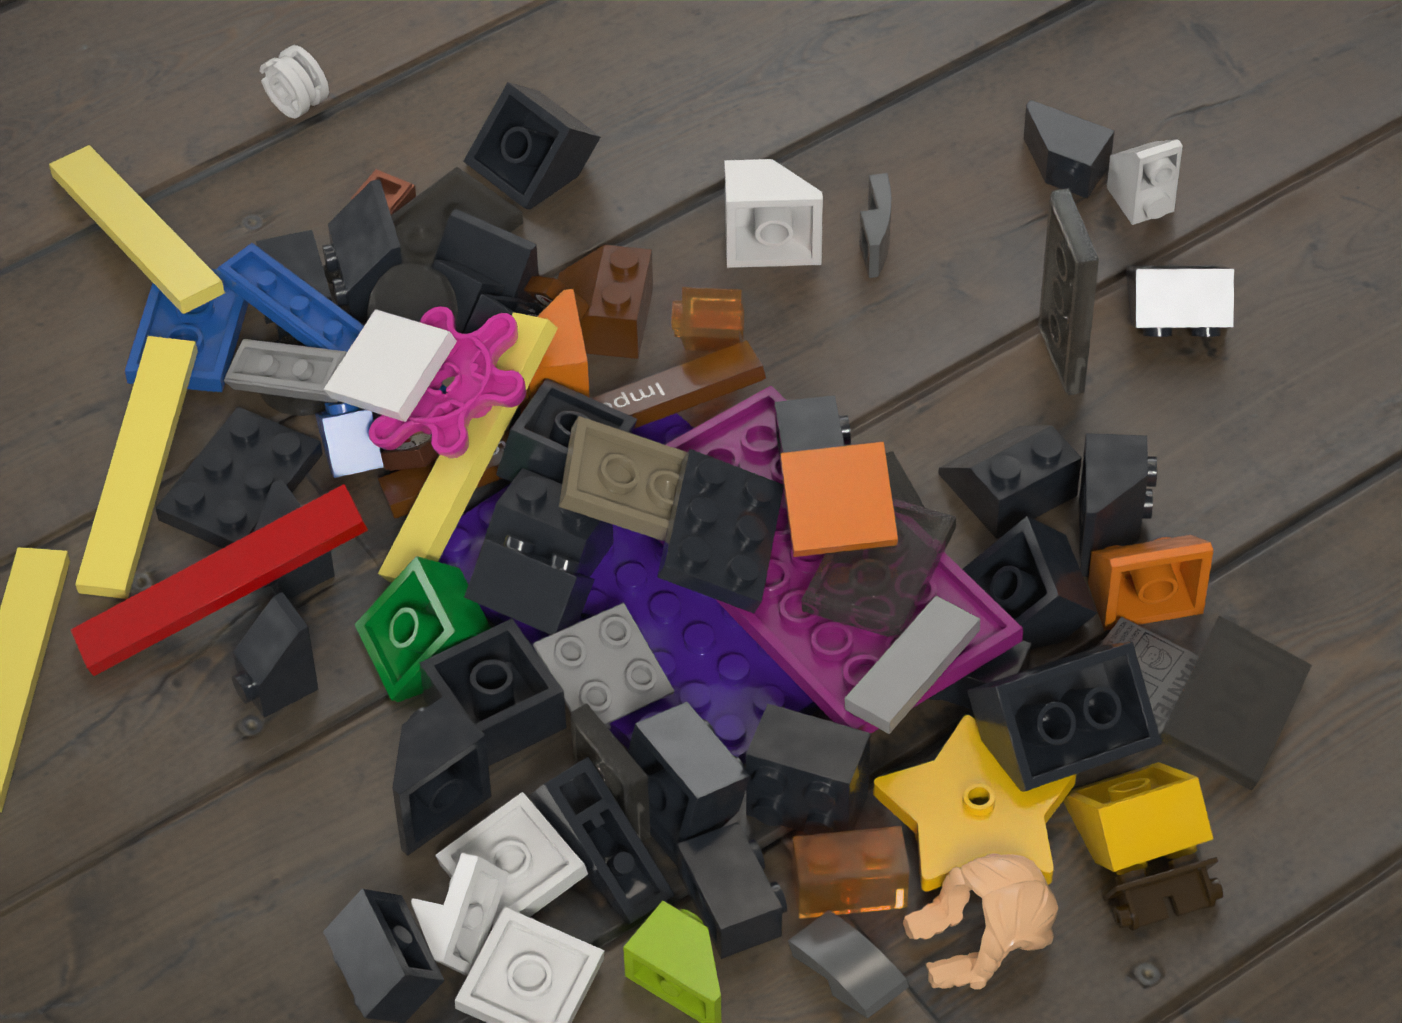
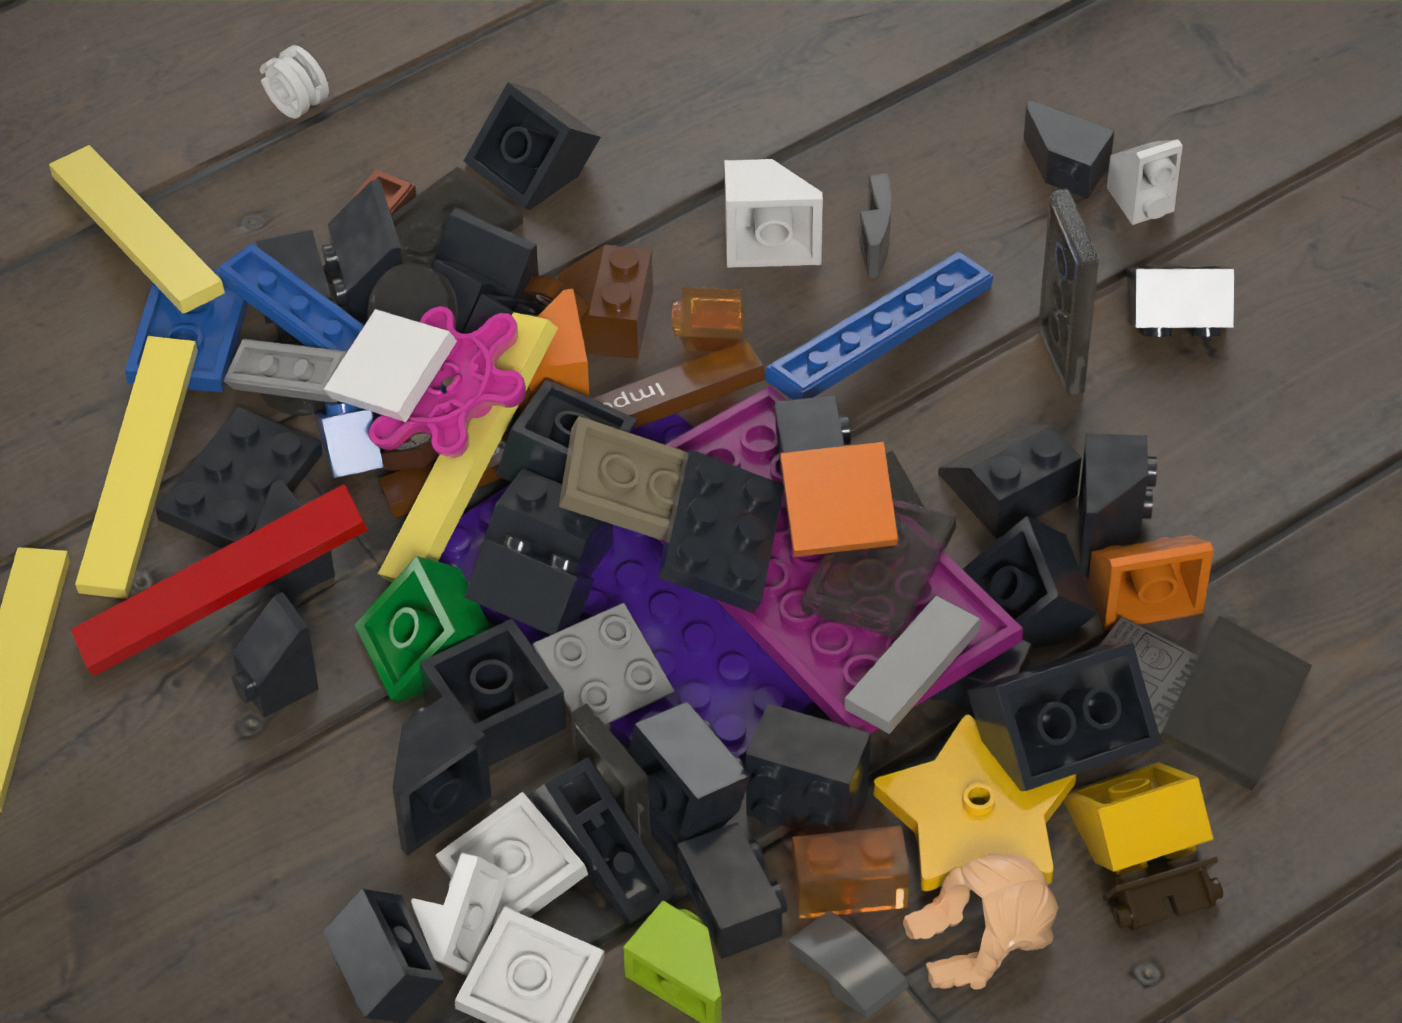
(878, 327): none -> blue tile

